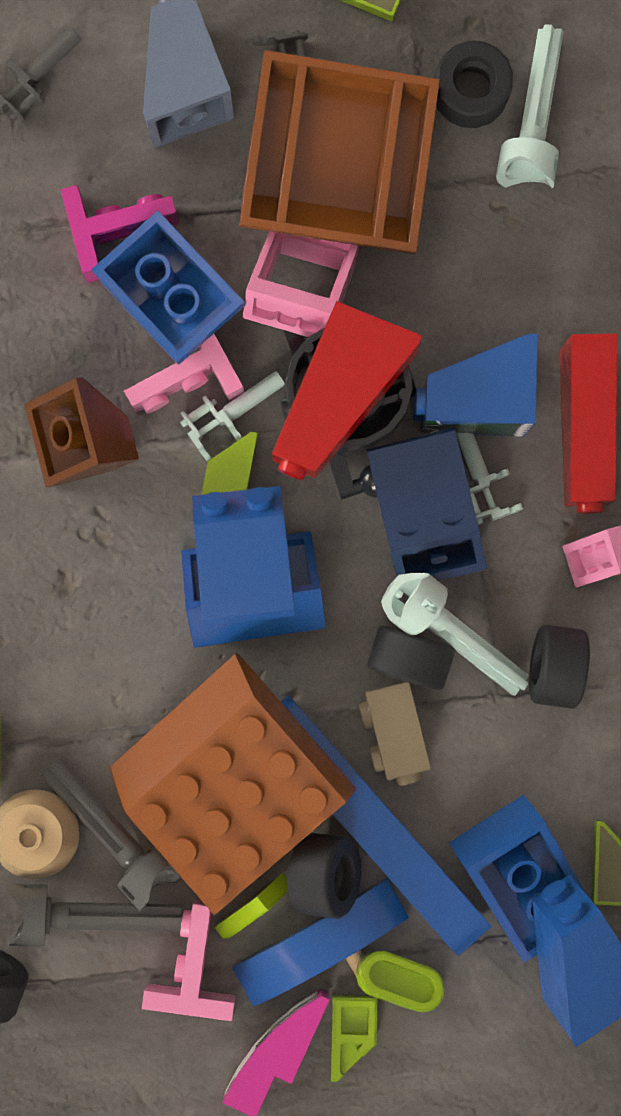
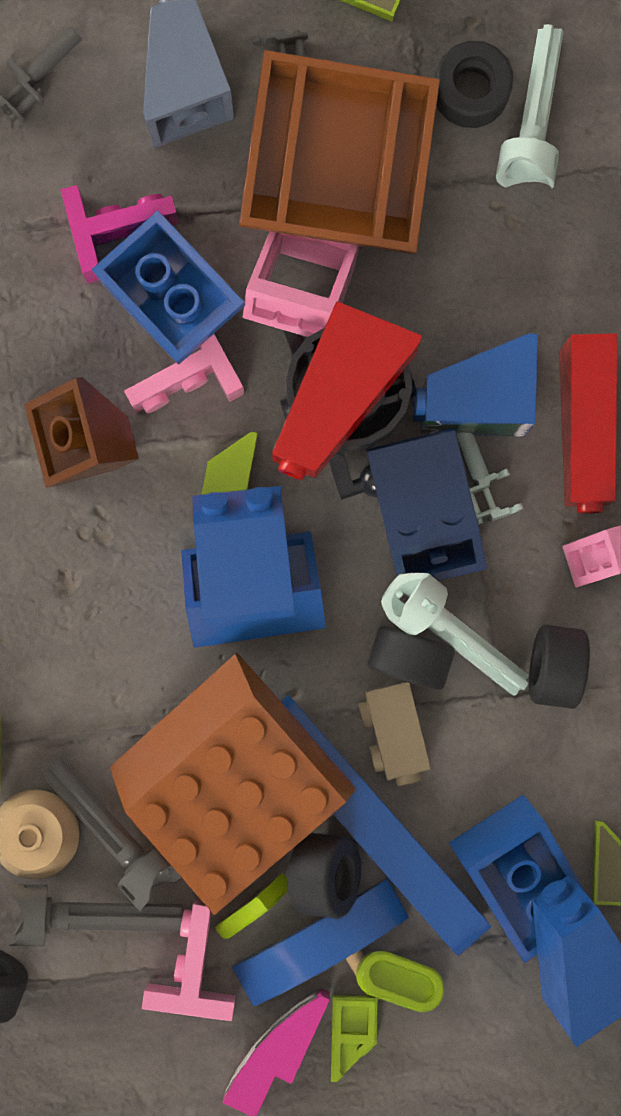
(230, 411): light aqua piece -> none

